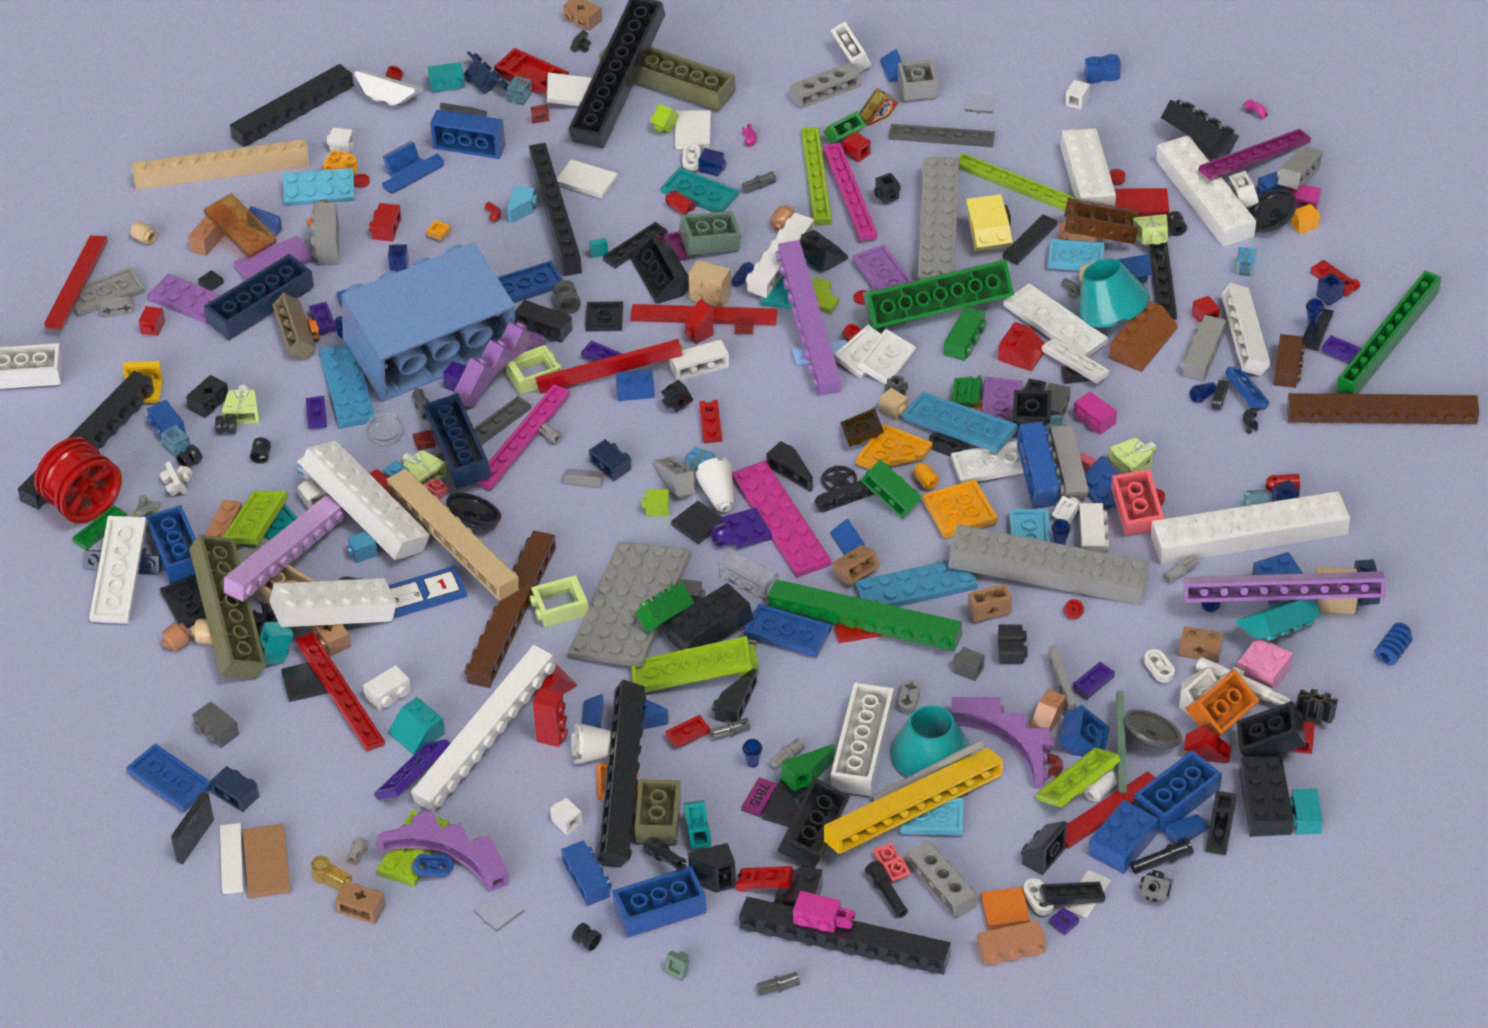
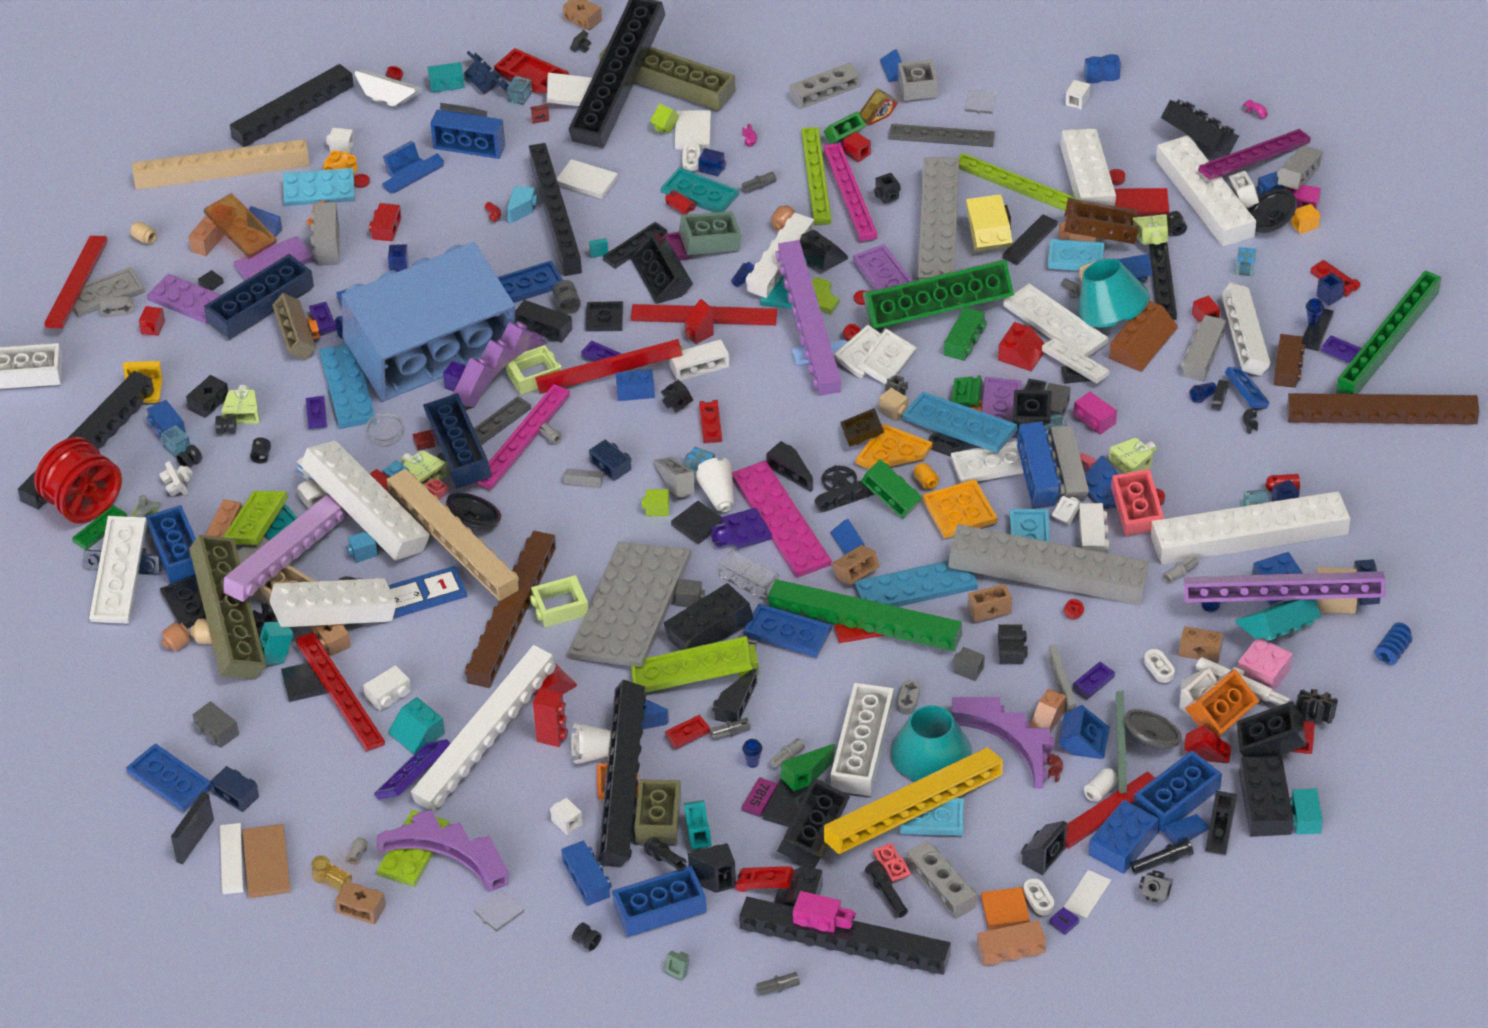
(420, 399): dark grey axle -> none
(431, 865): blue plate -> none
(438, 230): light orange plate -> none
(593, 711): blue slope -> none
(663, 606): green brick -> none
(710, 283): tan brick -> none
(744, 324): clear red tile -> none
(851, 47): white brick -> none
(930, 769): light grey bar -> none
(1060, 531): clear blue cone -> none
(1072, 893): black tile -> none
(1078, 777): lime plate -> none

